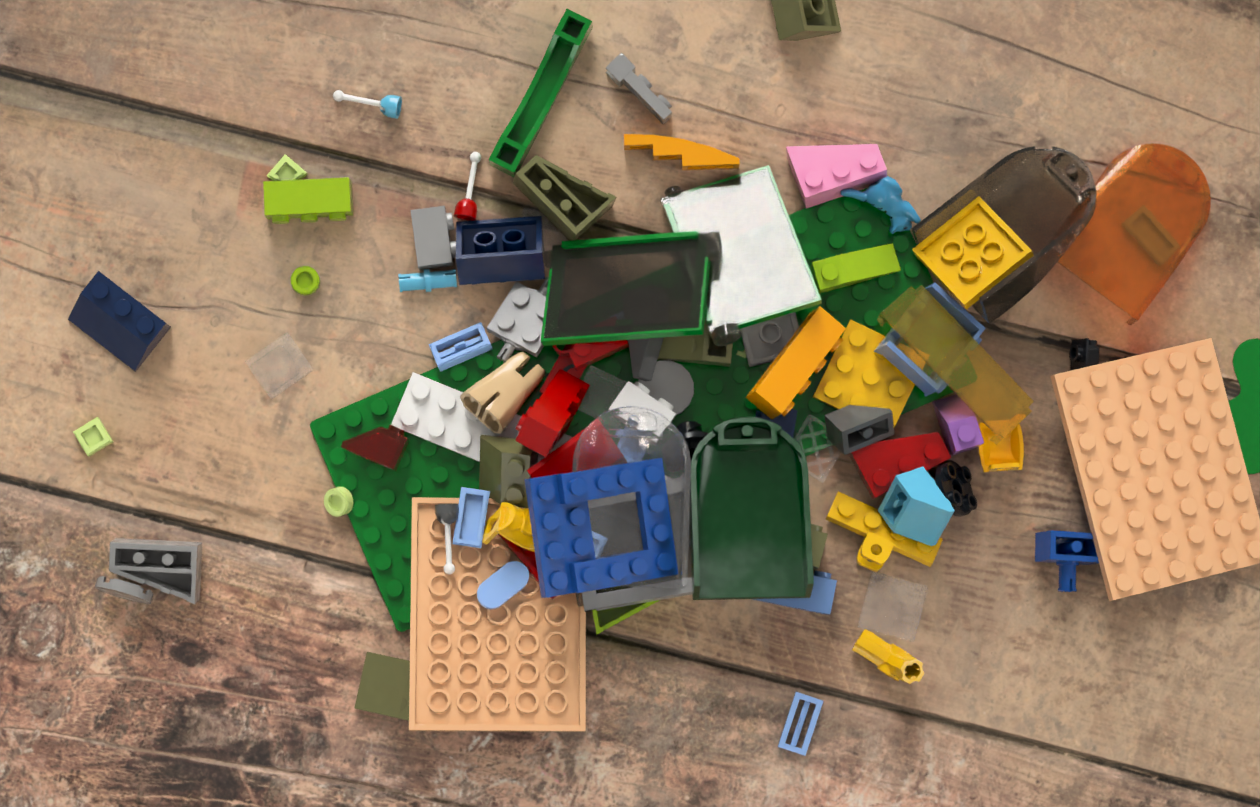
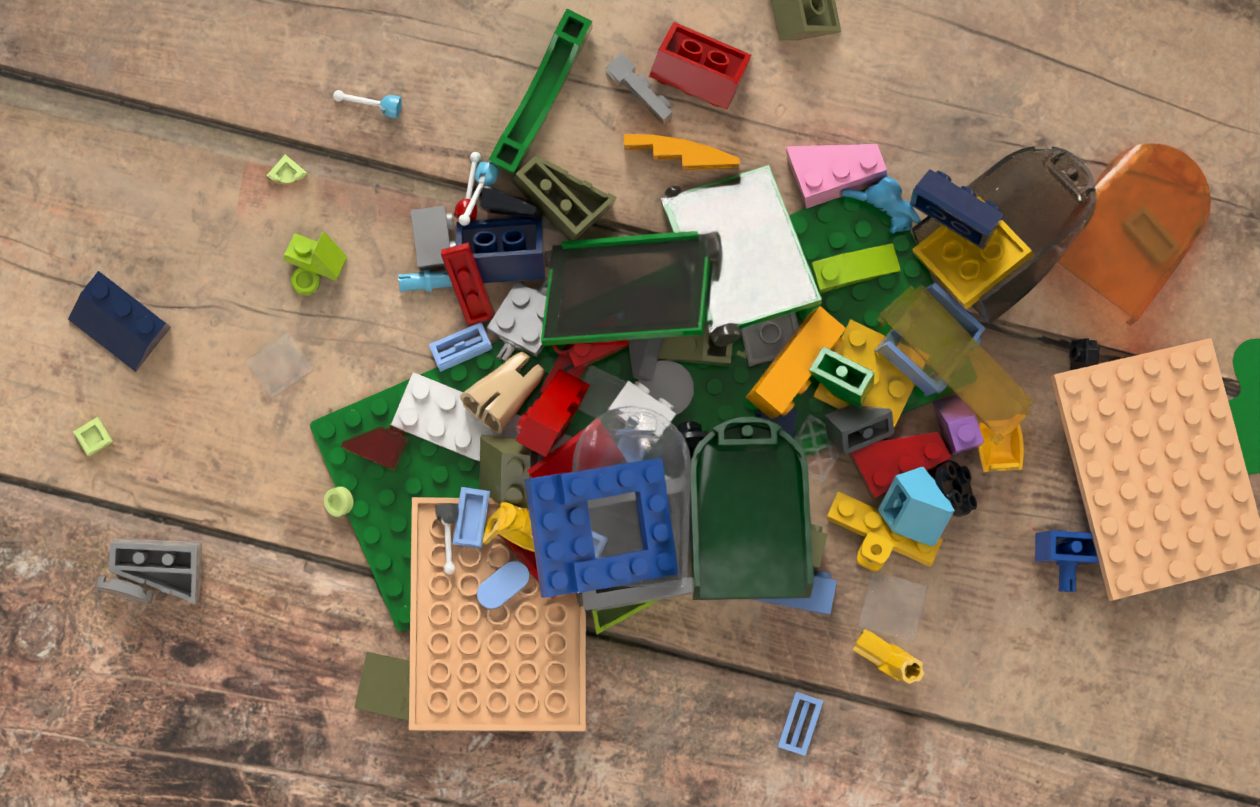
(308, 199): lime brick -> none
(318, 257): none -> lime slope
(467, 283): none -> red tile
(485, 175): none -> hinge
(500, 203): none -> black slope
(699, 65): none -> red slope
(843, 377): none -> green slope
(956, 208): none -> dark blue slope

